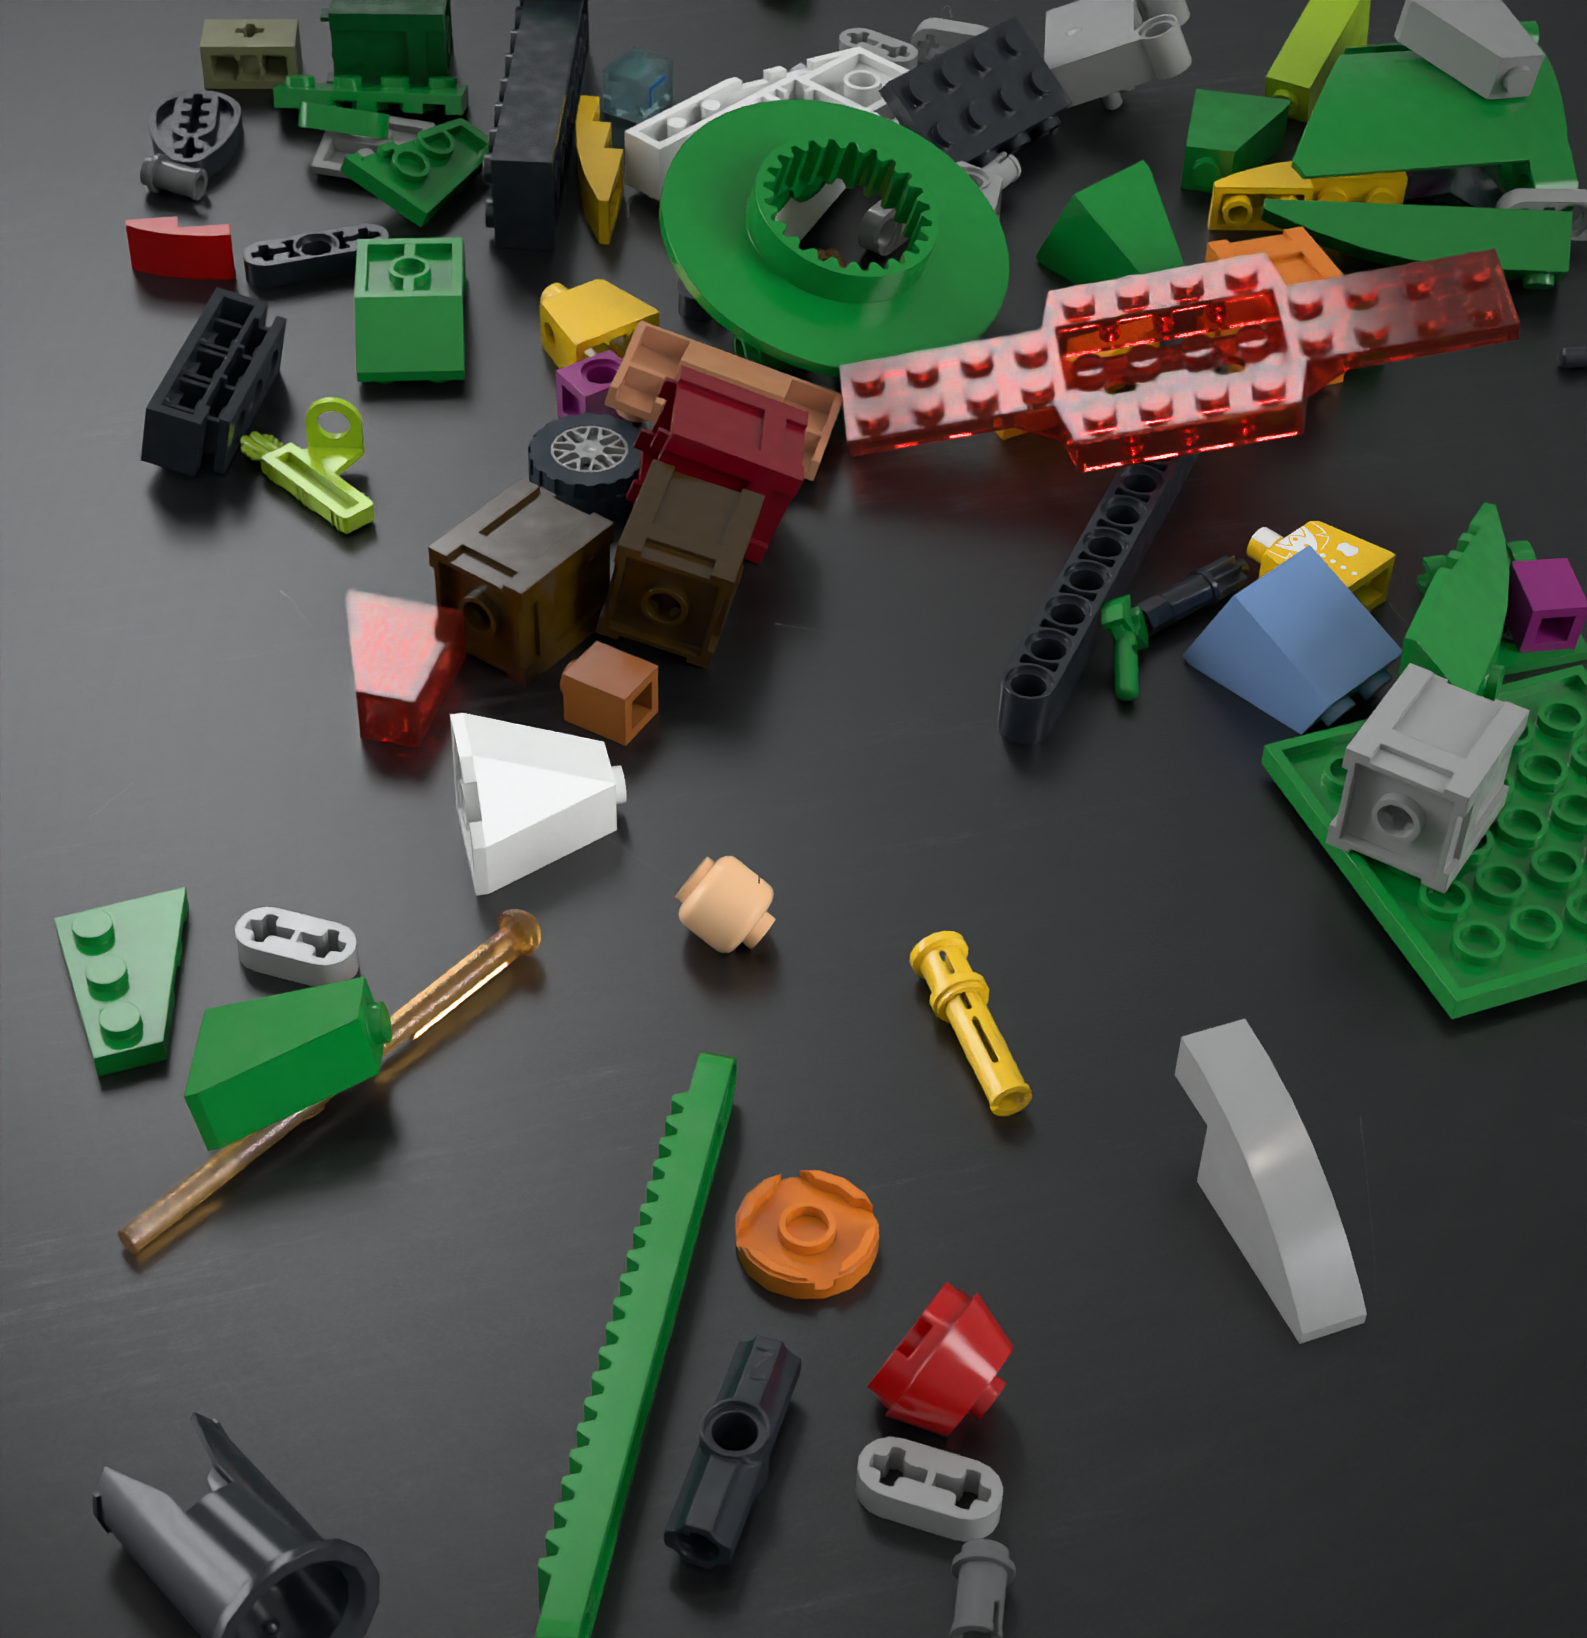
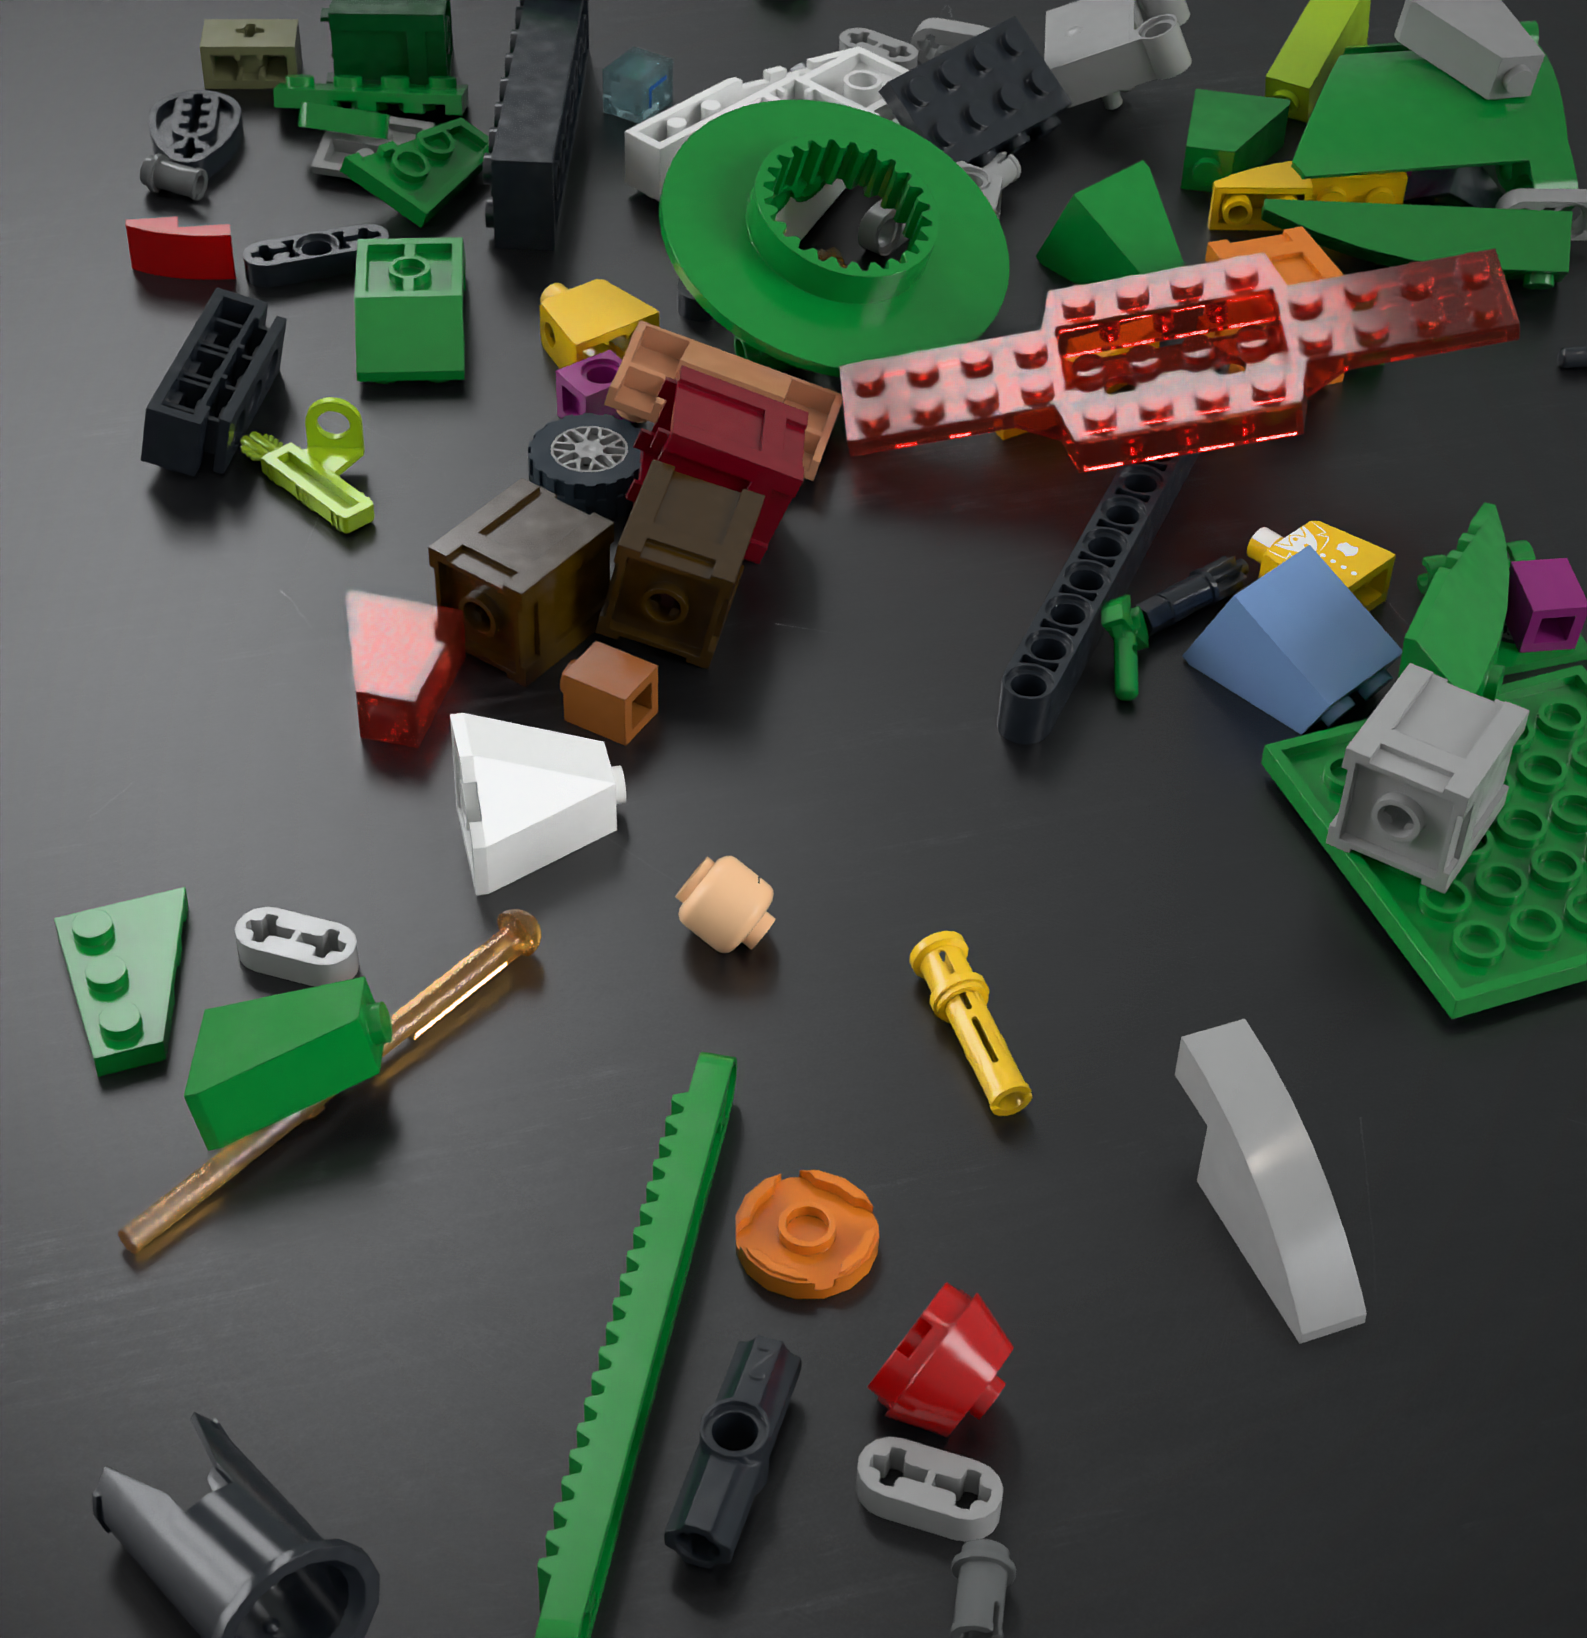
(598, 169): yellow slope -> none

